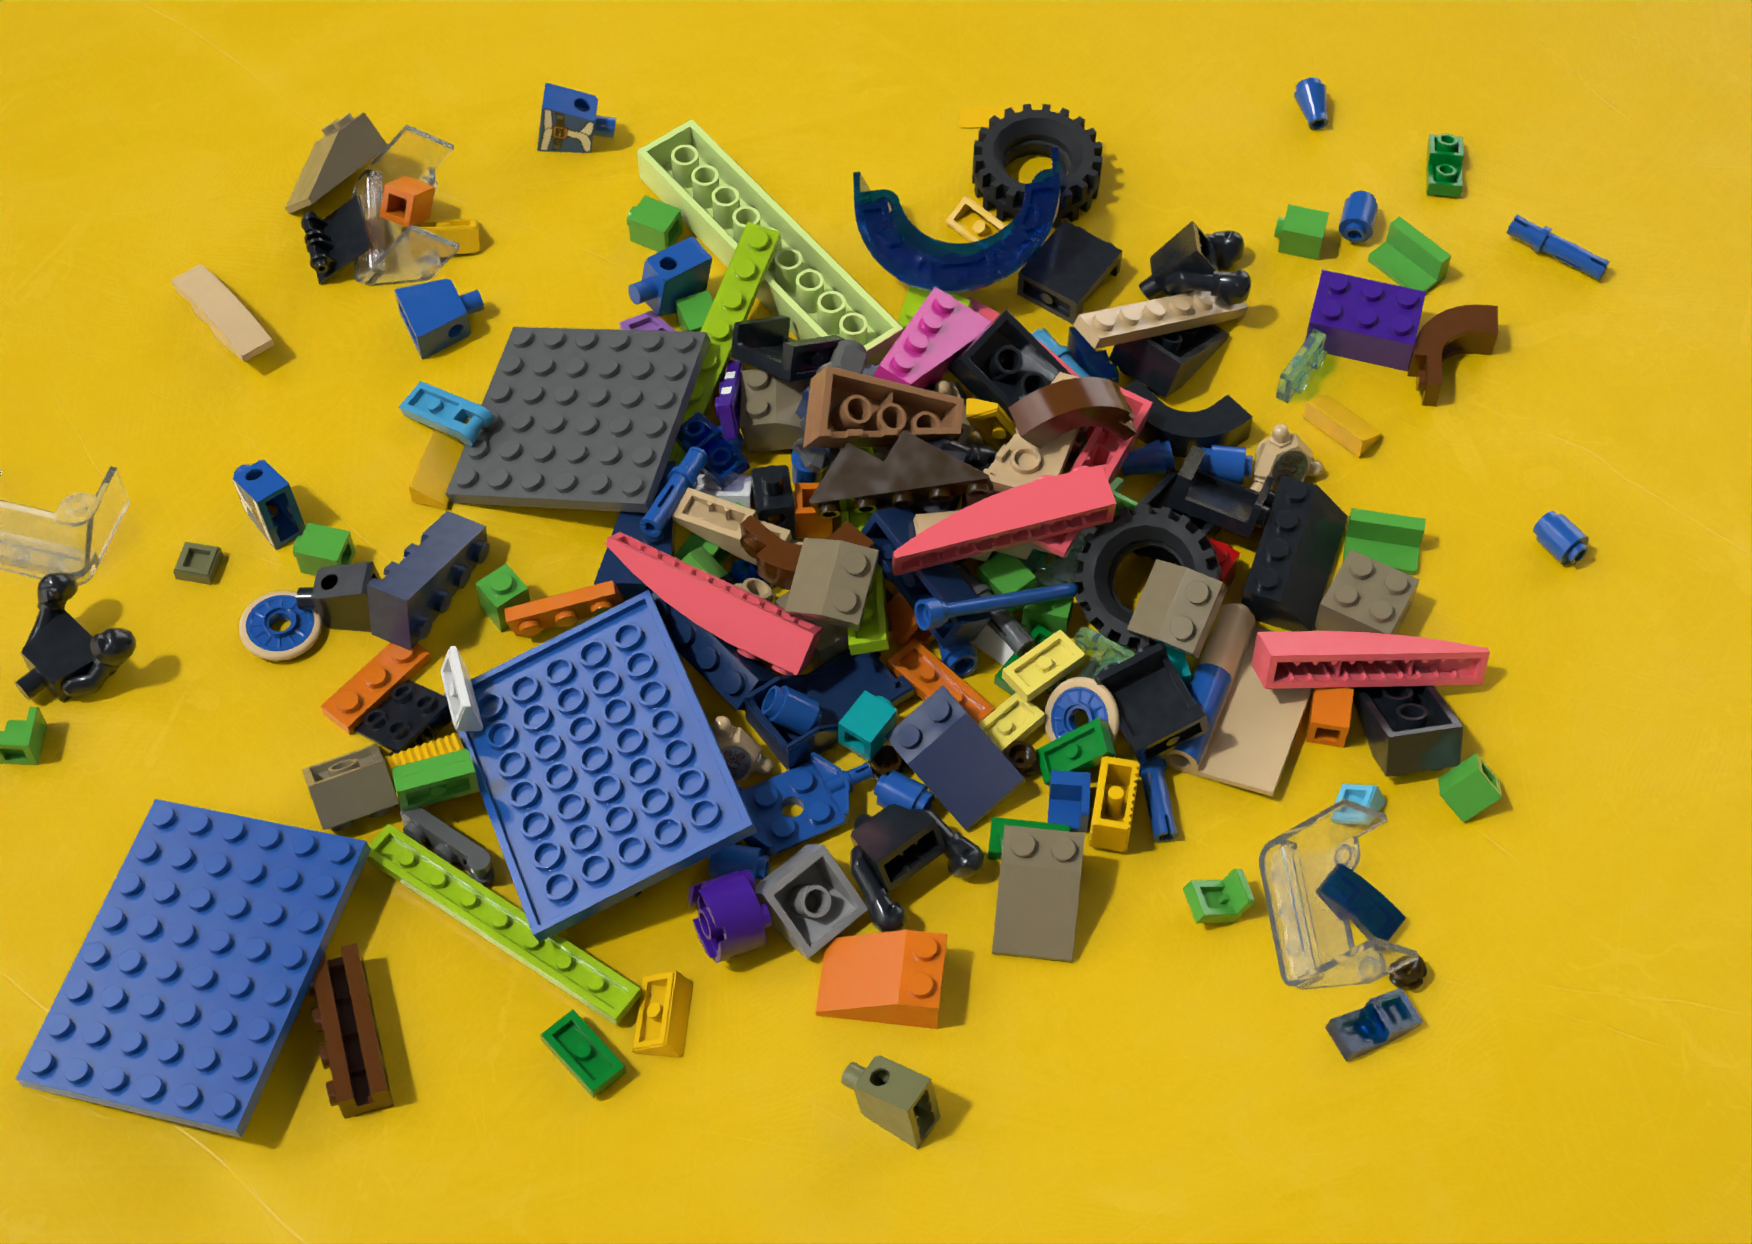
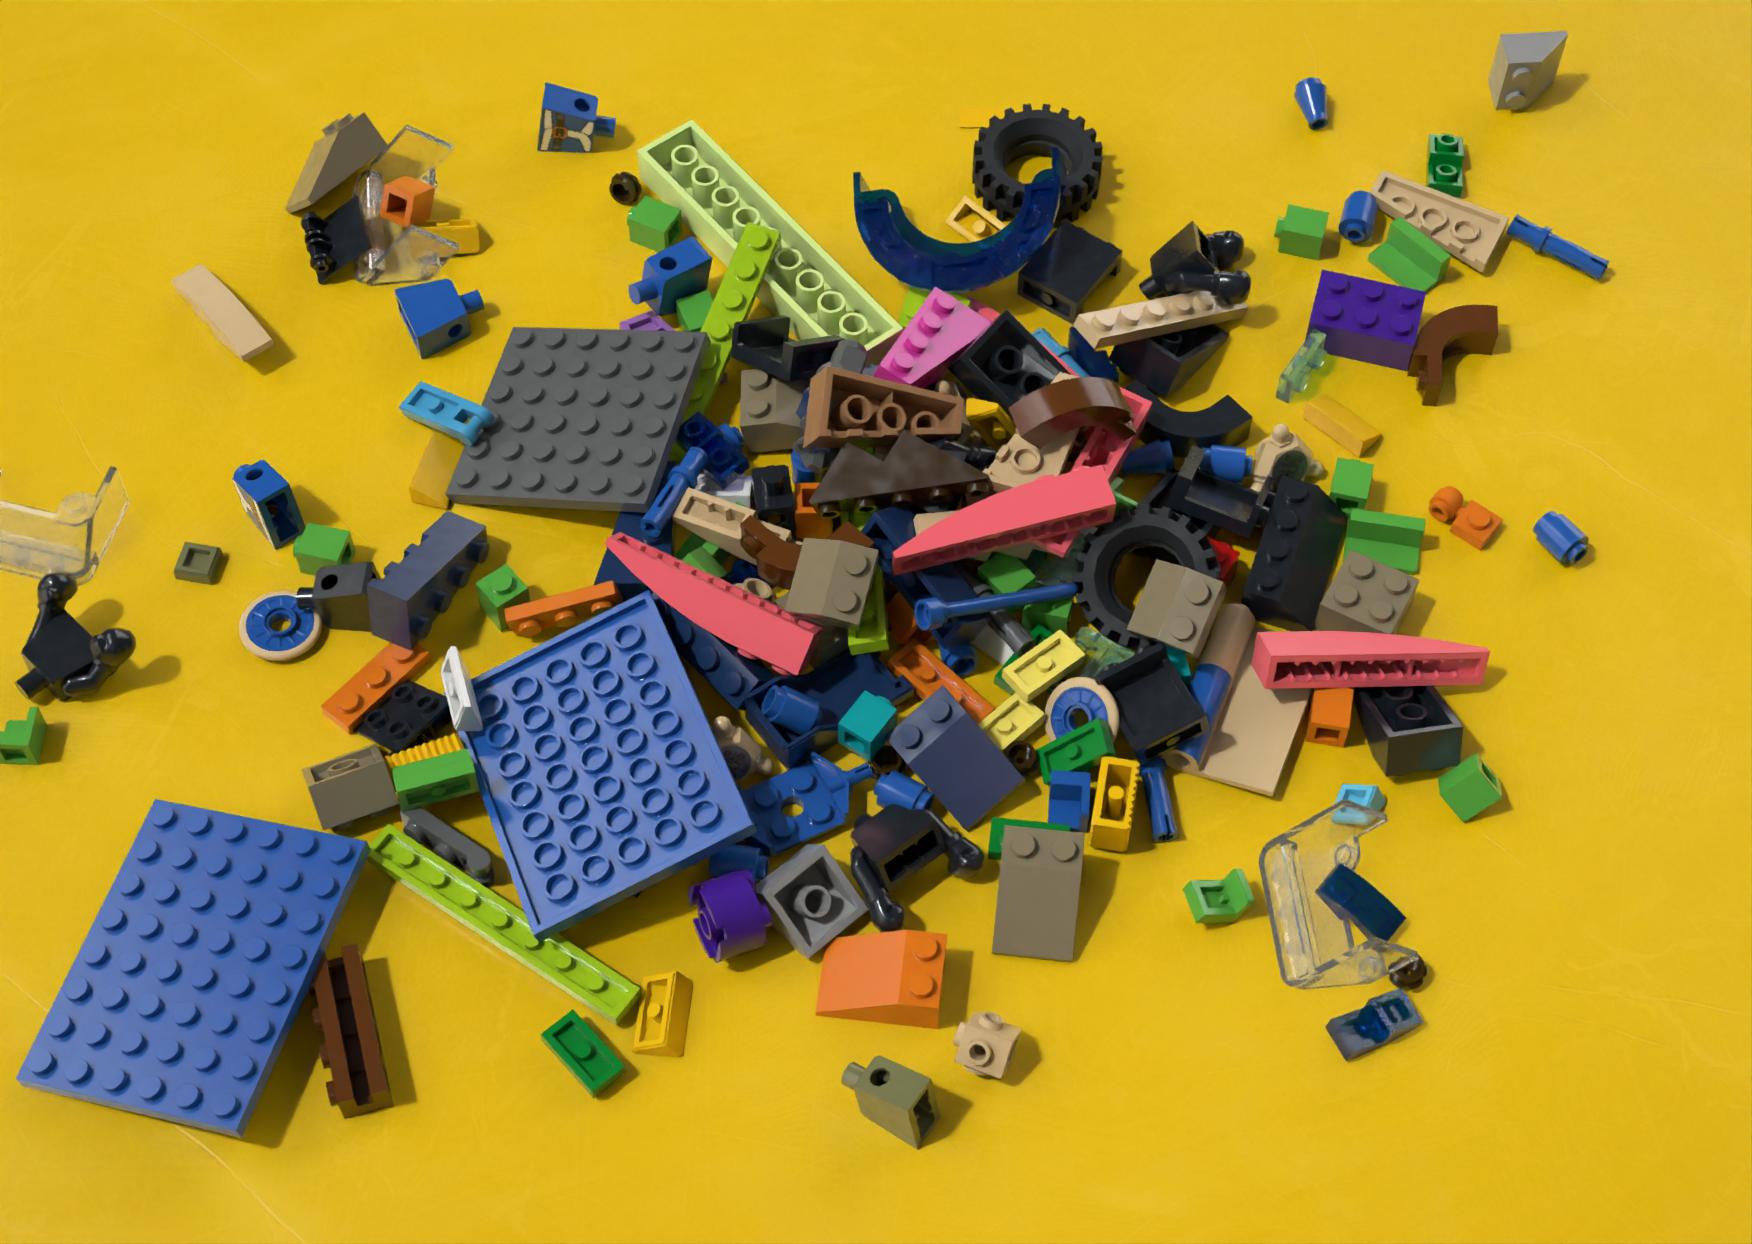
(625, 188): none -> dark brown plate
(728, 403): dark purple plate -> none
(986, 1044): none -> tan brick
(1350, 484): none -> bright green brick
(1448, 221): none -> tan wing
(1471, 523): none -> orange plate
(1524, 67): none -> light grey slope

